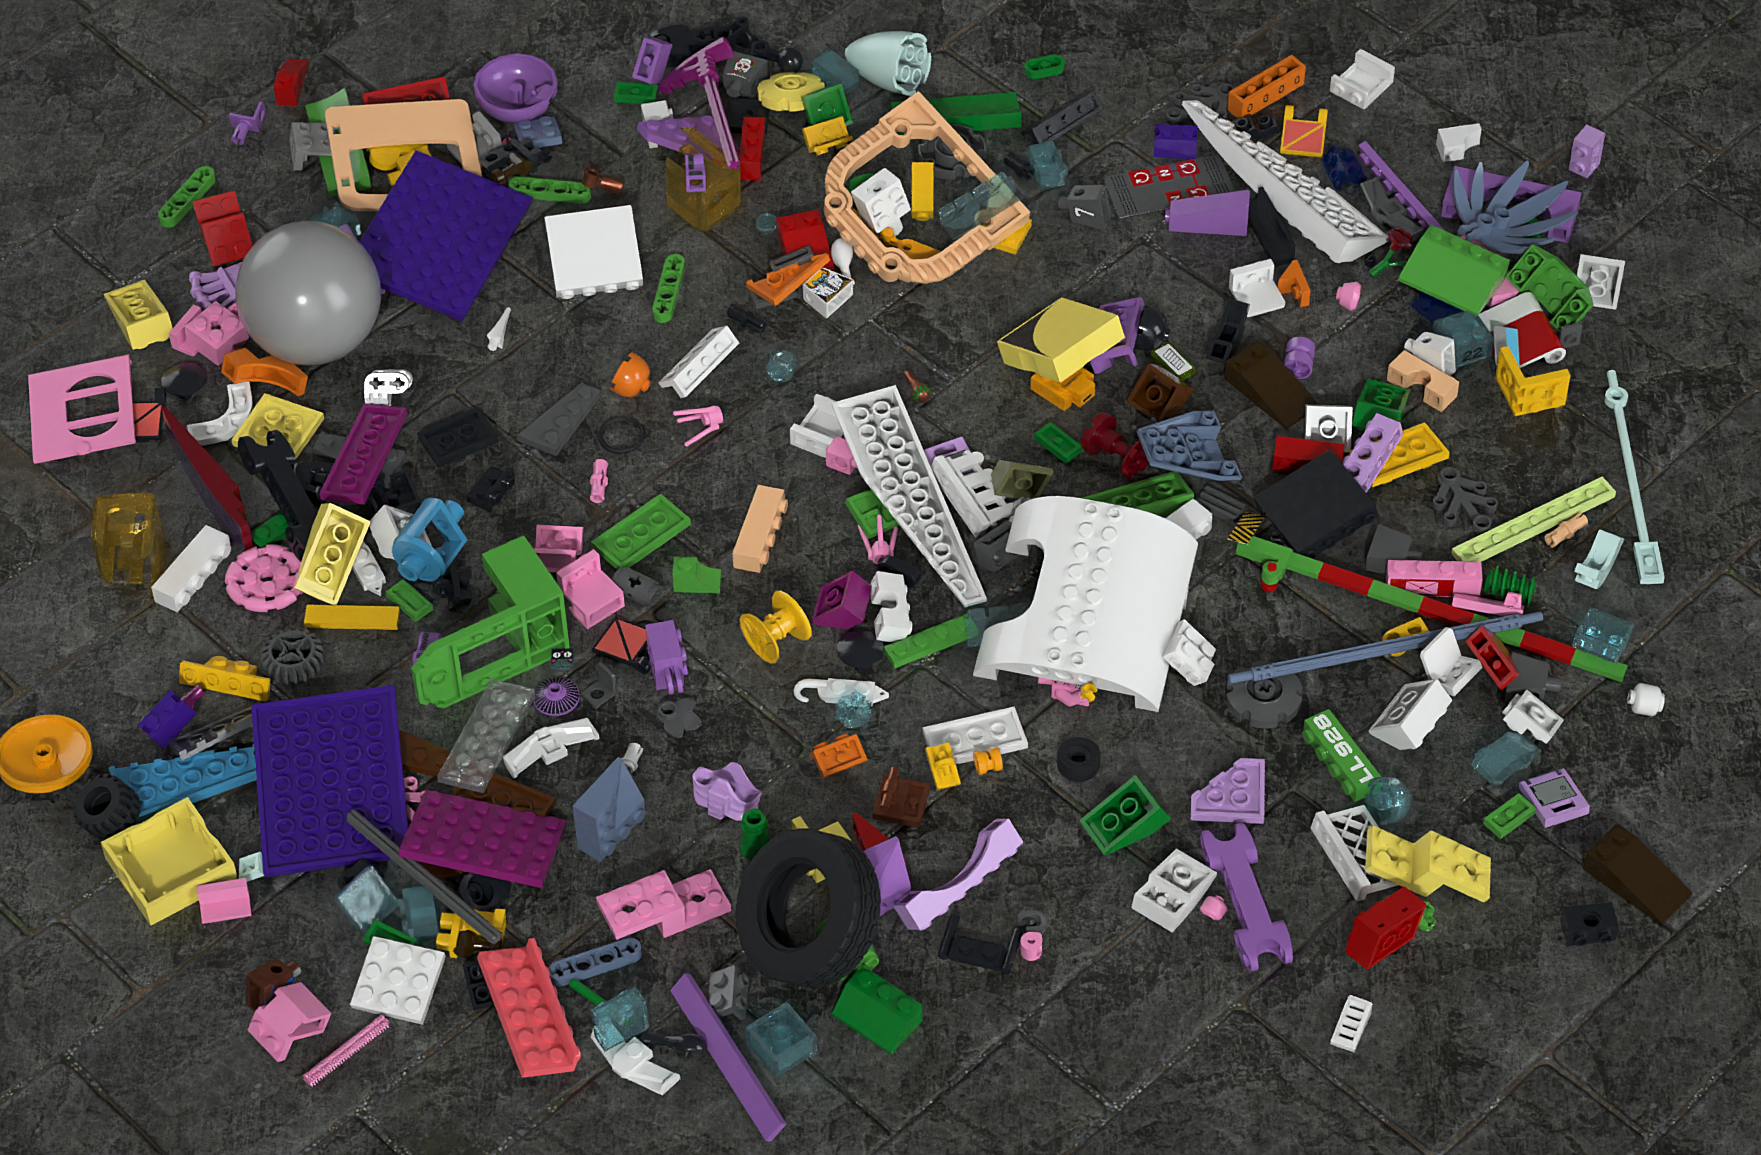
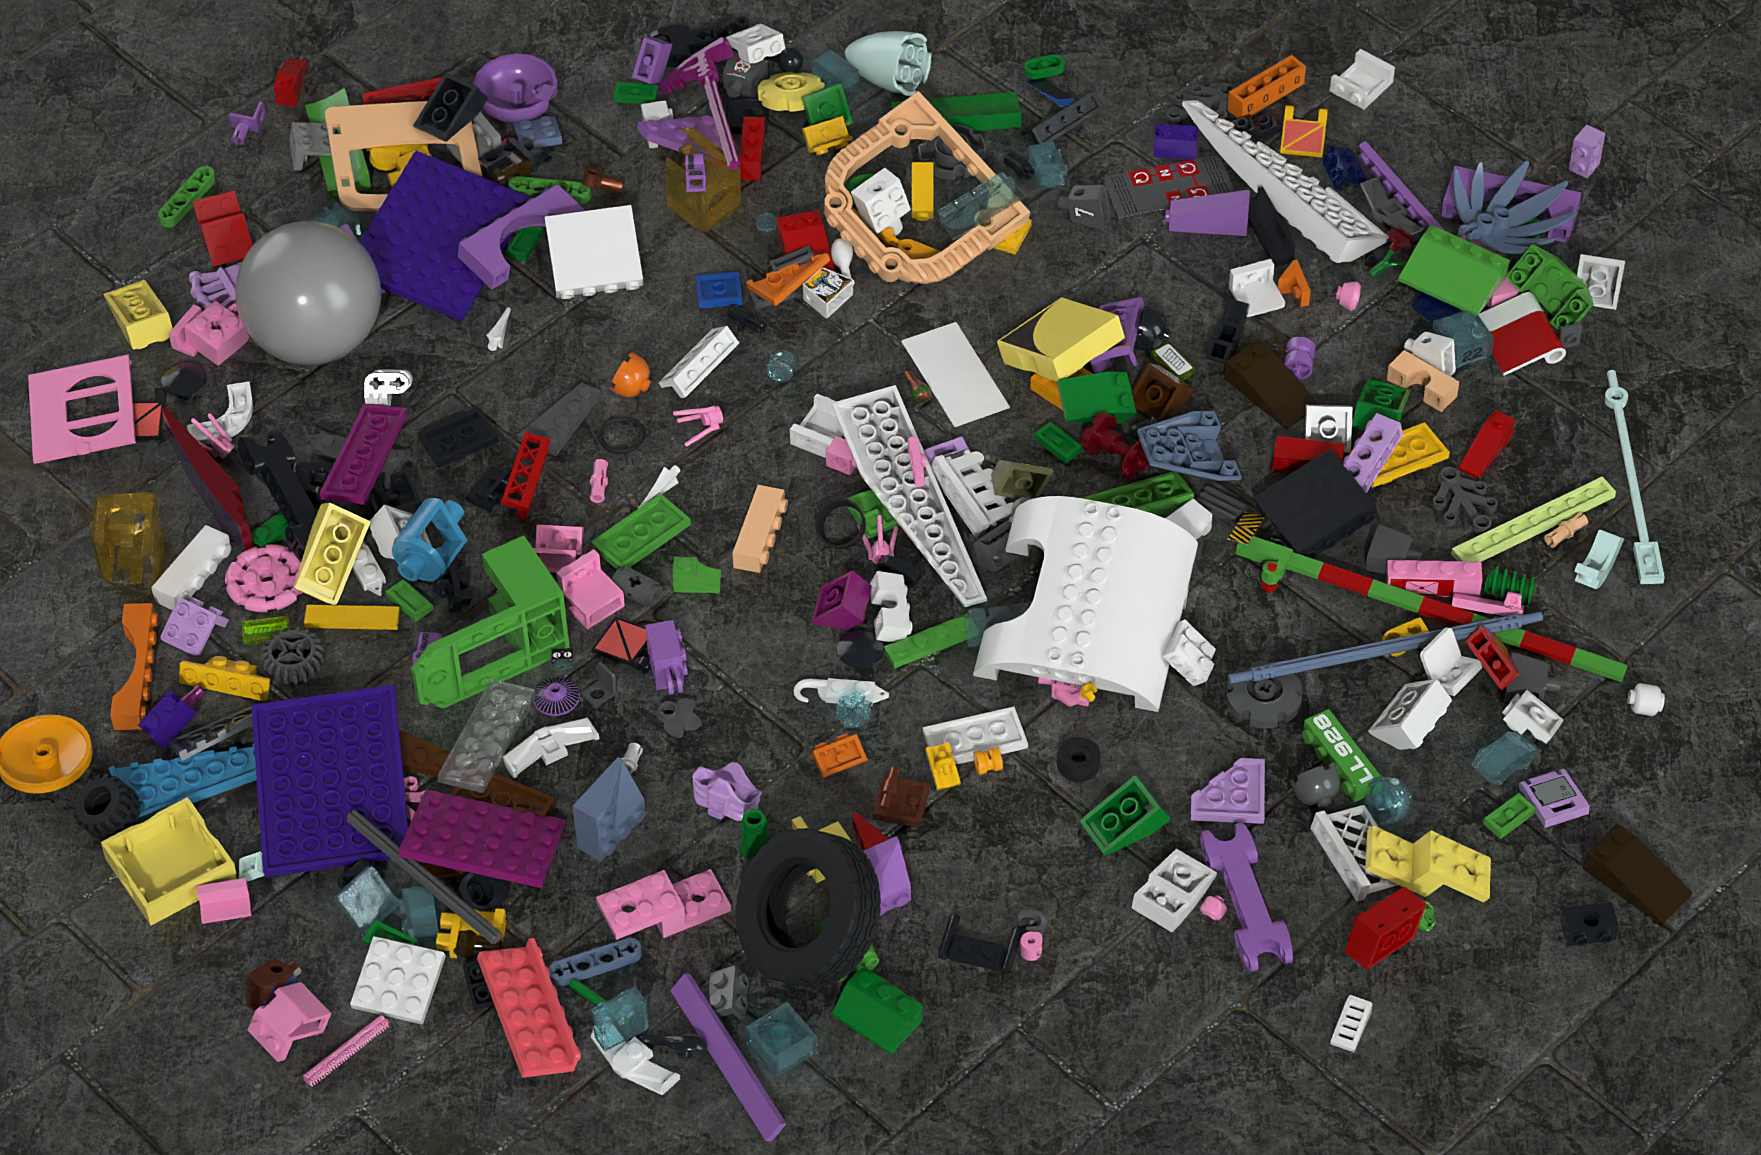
(129, 703): none -> orange arch
(191, 625): none -> lavender bracket
(220, 445): none -> bright pink plant
(246, 367): orange arch -> none
(260, 630): none -> clear neon green tile
(292, 420): light yellow plate -> none
(450, 108): none -> black slope
(482, 250): none -> medium lavender arch
(524, 243): none -> green tile
(533, 478): none -> red fence
(664, 482): none -> white piece
(668, 288): bright green beam -> none
(719, 289): none -> blue plate
(757, 43): none -> white plate
(787, 618): yellow piece -> none
(825, 511): none -> black tyre
(917, 461): none -> bright pink plate
(955, 374): none -> white sticker
(993, 845): lavender arch -> none
(1050, 91): none -> black sticker
(1096, 393): none -> green slope
(1317, 786): none -> dark grey cylinder
(1454, 141): white arch -> none
(1488, 444): none -> red slope
(1506, 337): slope -> none
(1530, 393): yellow bracket -> none
(1603, 635): clear light blue piece -> none

